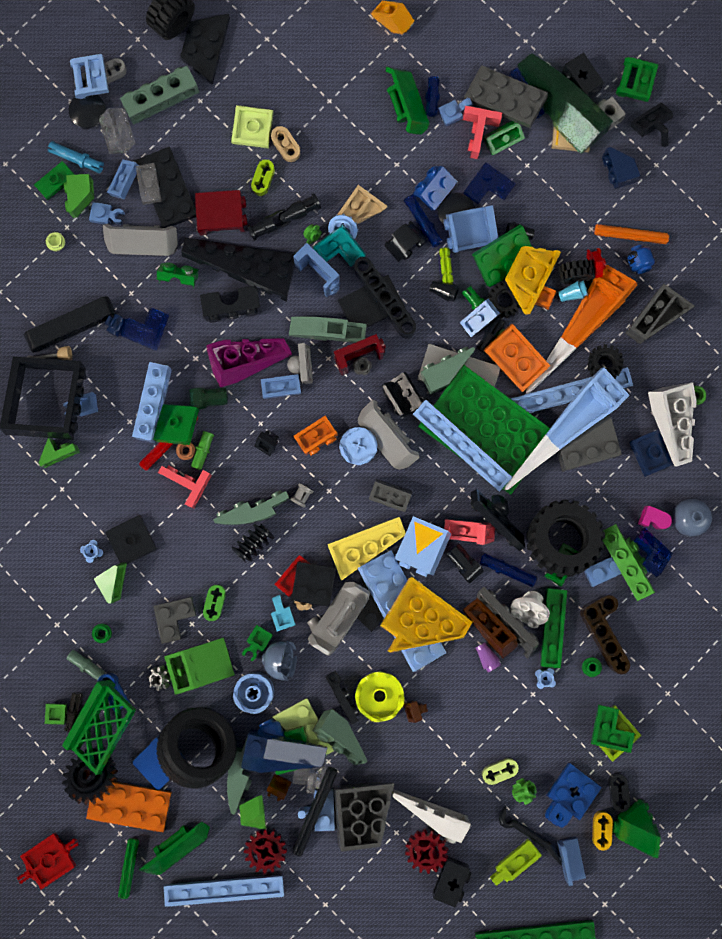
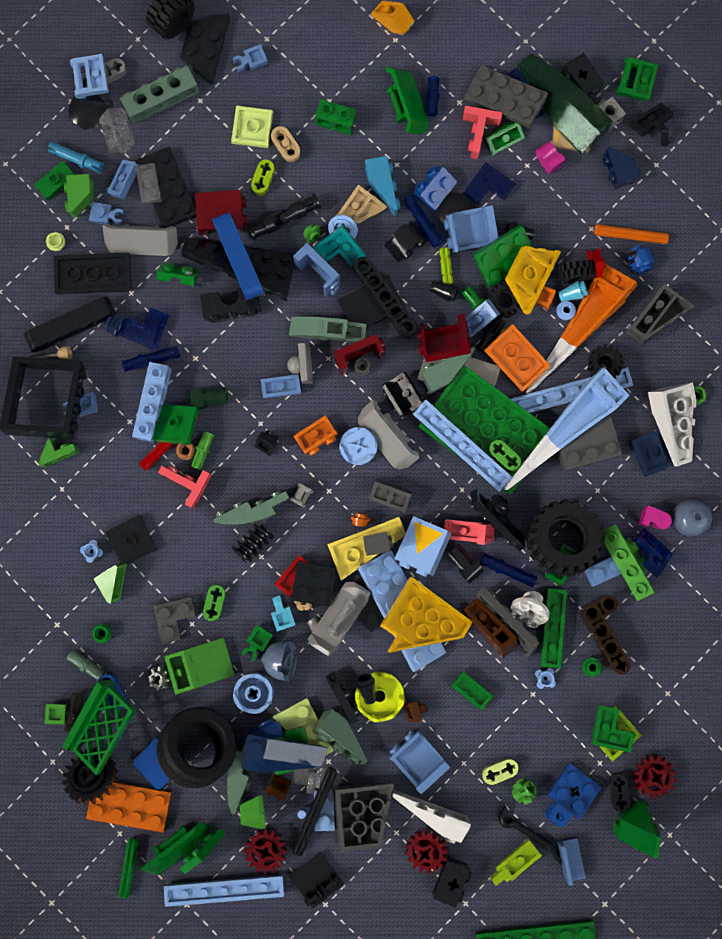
(48, 861): red plate -> none
(92, 273): none -> black plate
(154, 357): none -> clear blue pin
(201, 852): none -> green plate
(238, 256): none -> blue beam
(239, 360): magenta wedge -> none
(253, 58): none -> medium blue plate
(316, 880): none -> black hinge
(335, 117): none -> green brick
(360, 519): none -> orange plate
(366, 686): none -> black cone
(377, 543): none -> dark grey brick
(379, 179): none -> dark azure slope
(418, 760): none -> medium blue panel
(444, 341): none -> dark red panel
(452, 112): medium blue plate -> none
(472, 690): none -> green plate
(487, 657): medium lavender cone -> none
(501, 458): none -> bright green beam
(549, 157): none -> dark pink leg
(565, 316): none -> light blue plate
(607, 830): yellow beam -> none
(661, 772): none -> dark red gear

